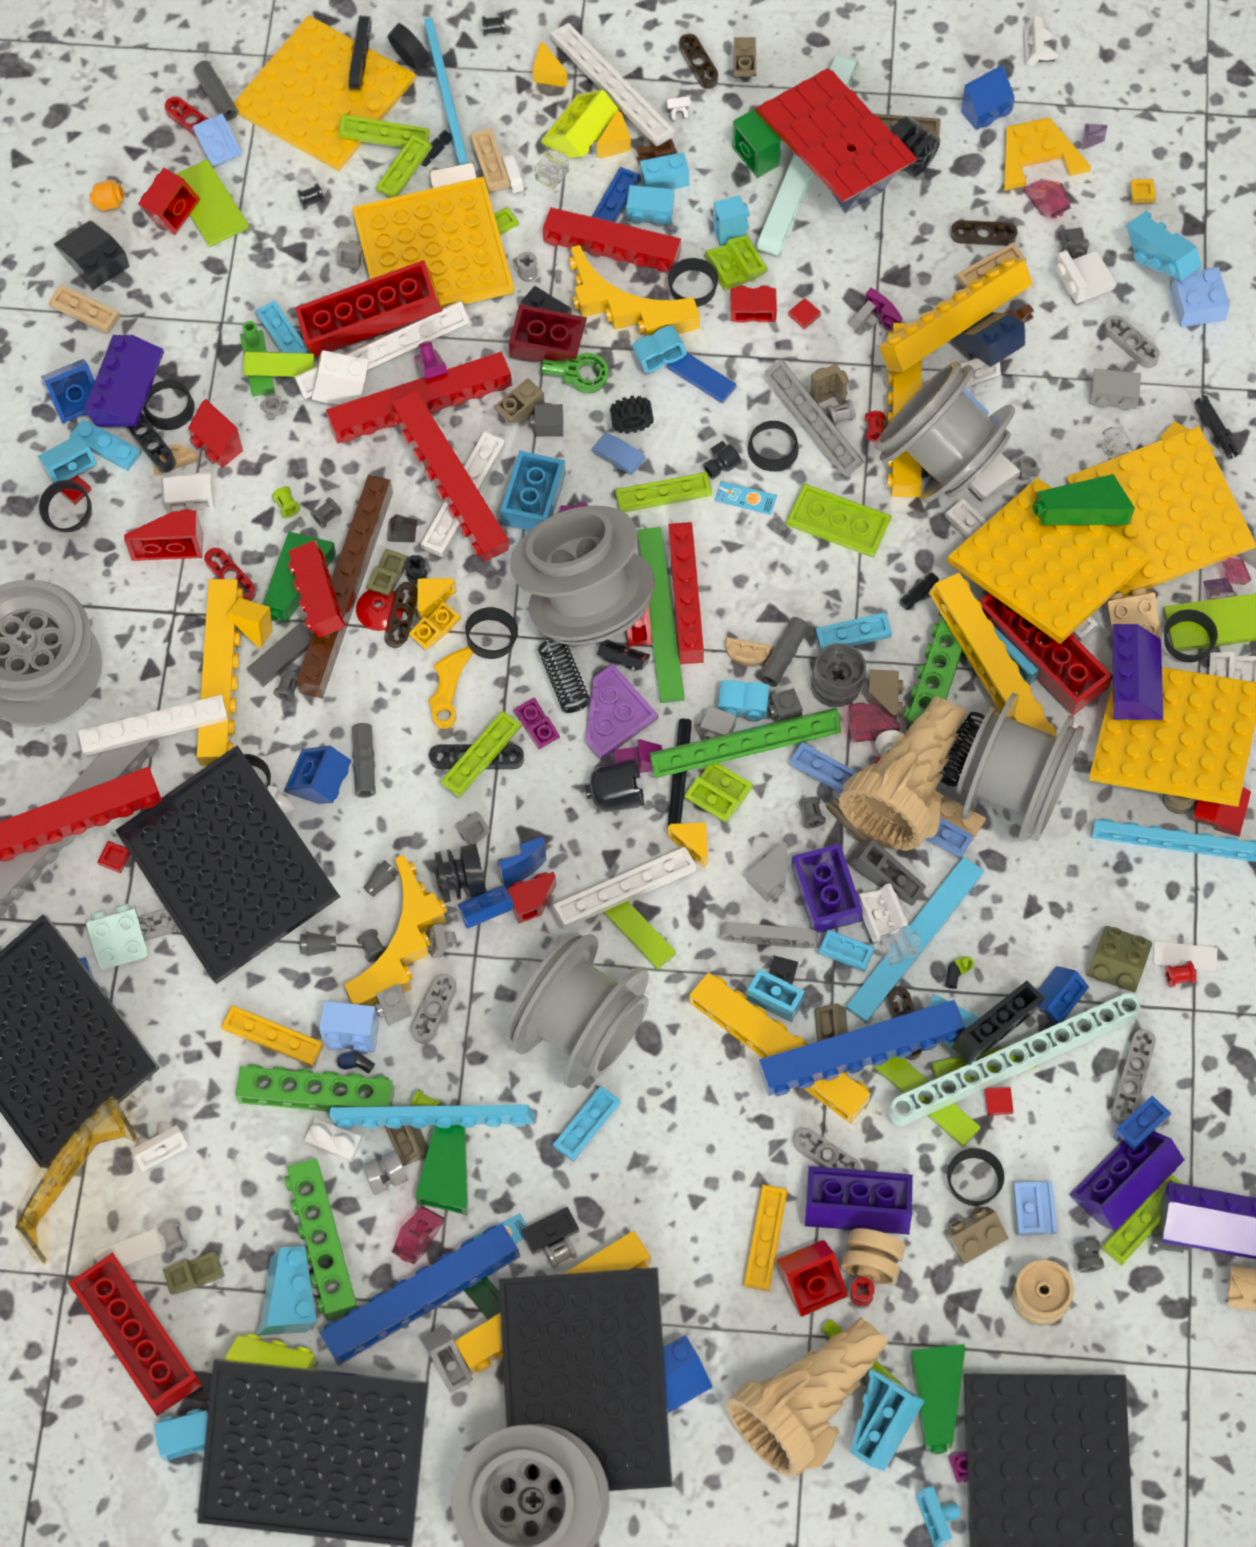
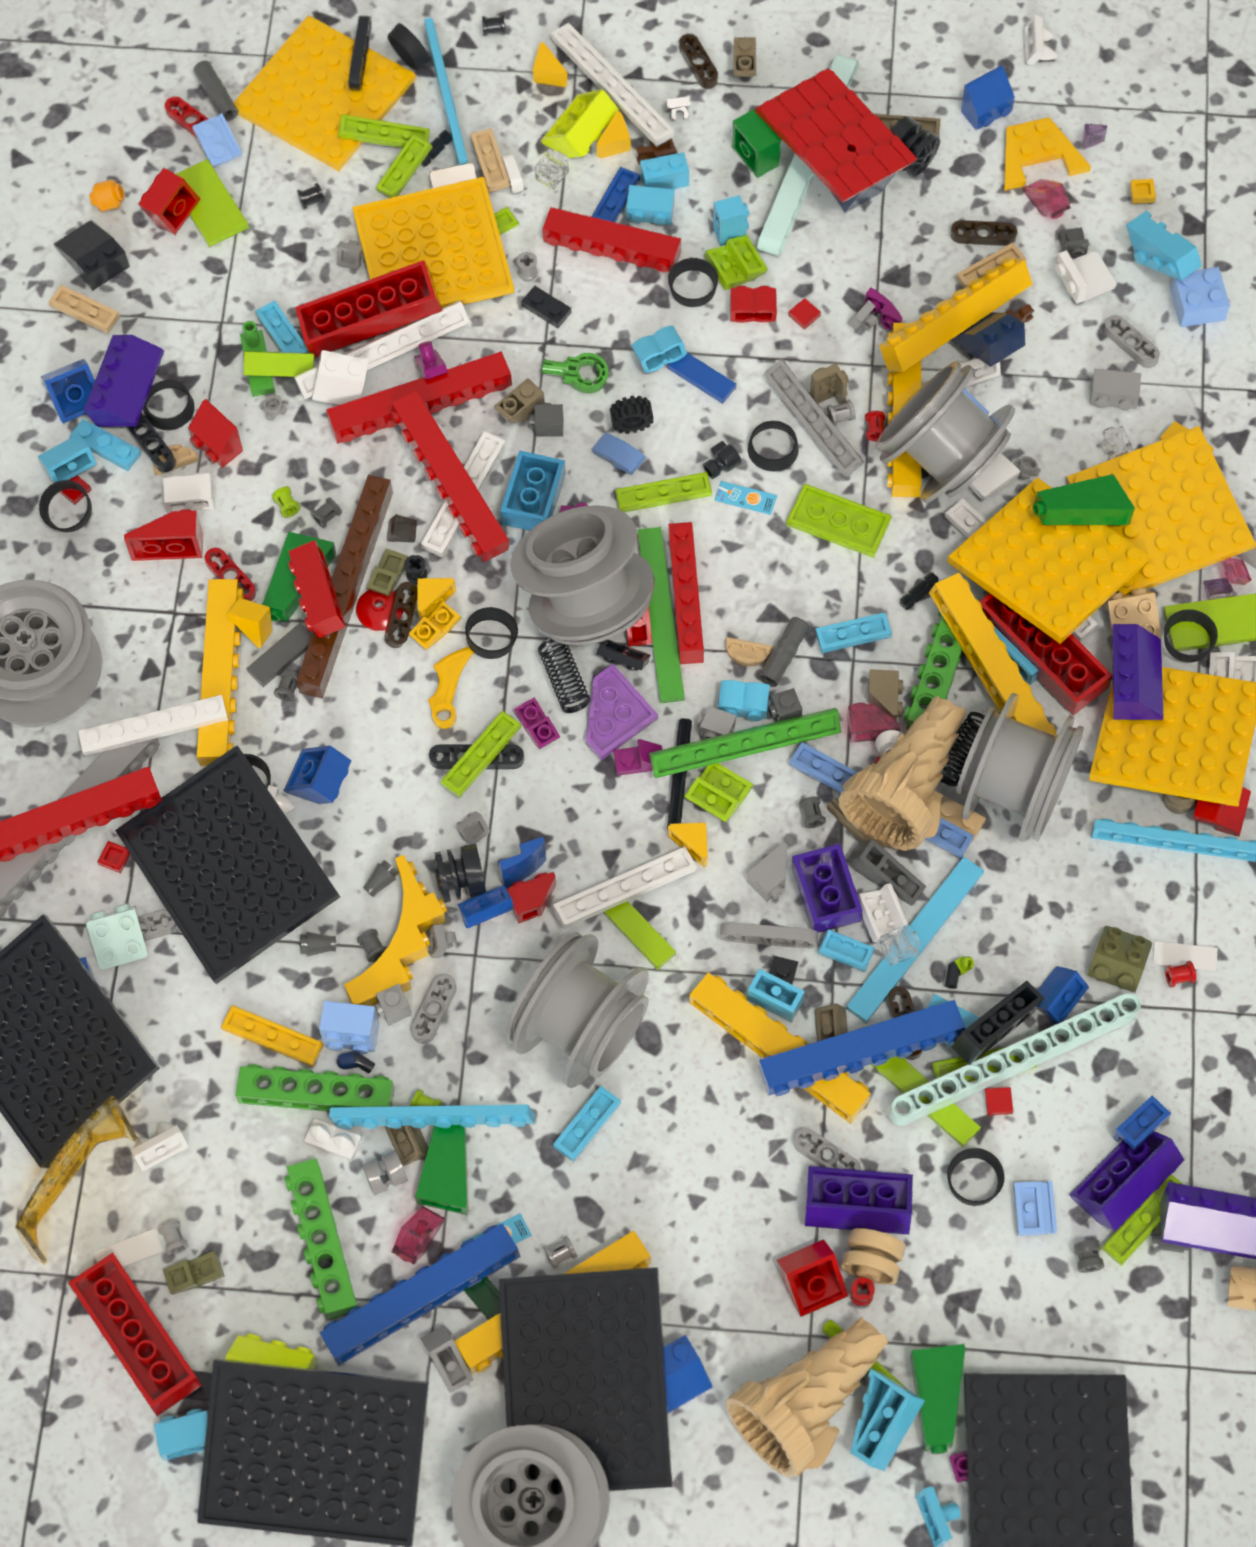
(288, 1294): medium azure wedge -> none
(363, 760): dark grey axle -> none
(545, 335): dark red slope -> none
(550, 1230): black plate -> none
(615, 786): black cylinder -> none
(624, 309): yellow arch -> none
(765, 1238): yellow tile -> none
(838, 674): dark grey wheel -> none
(976, 1234): dark tan bracket -> none
(1050, 1279): tan wheel -> none
(1133, 1076): light grey beam -> none
(1221, 435): black pin -> none

